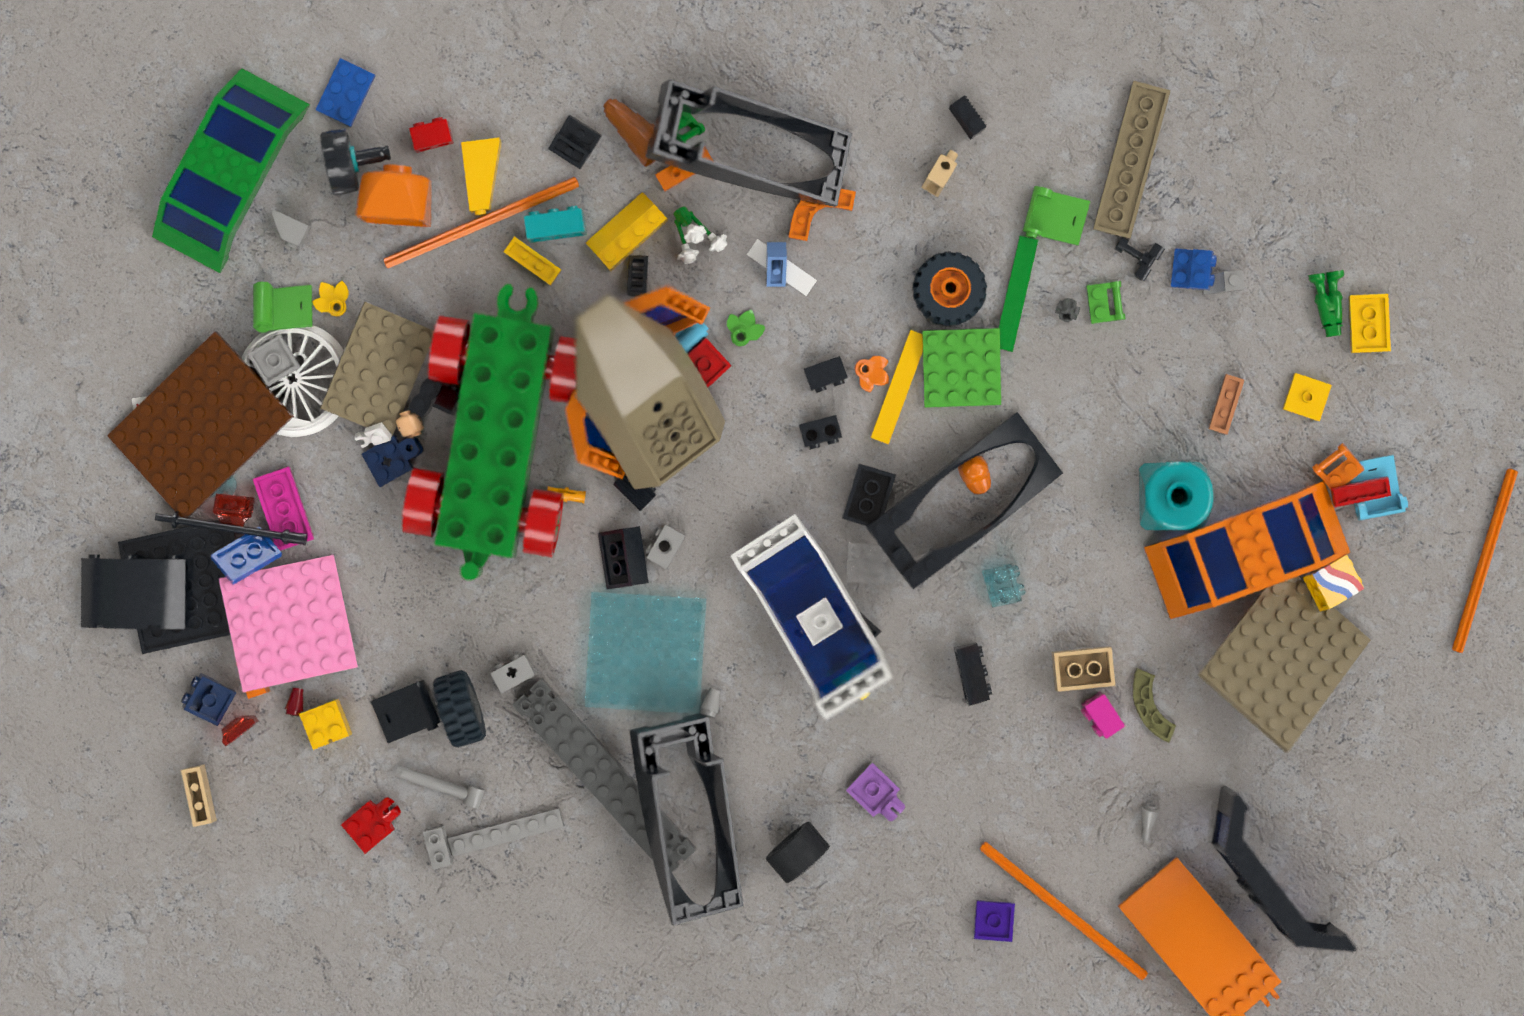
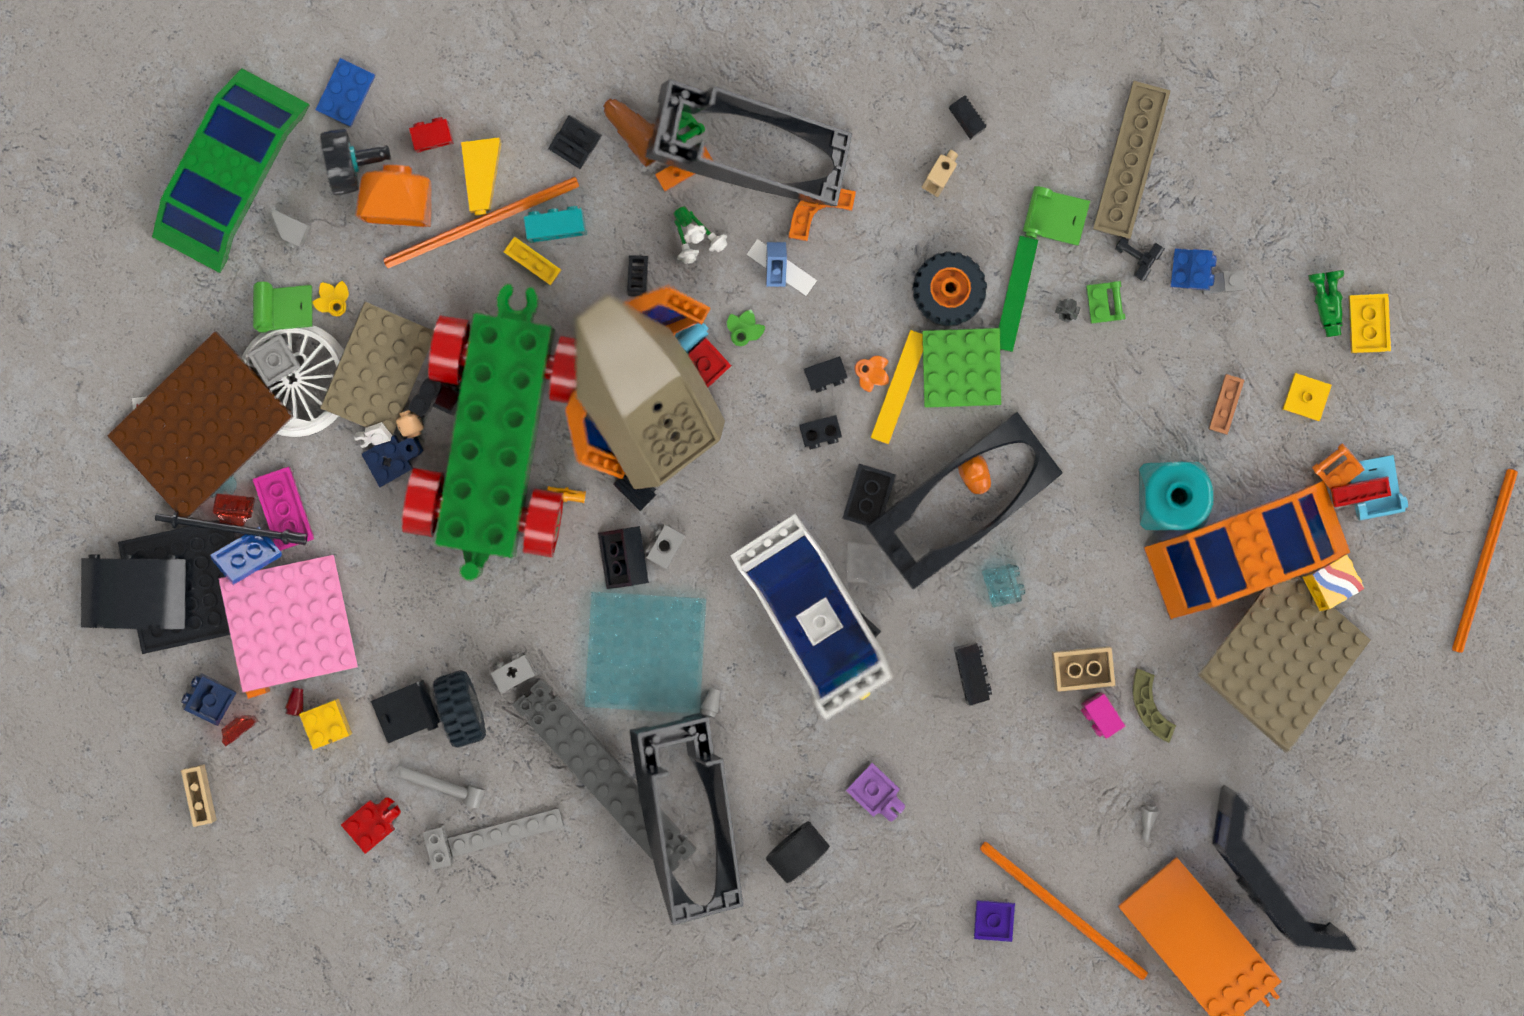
(626, 231): yellow slope -> none

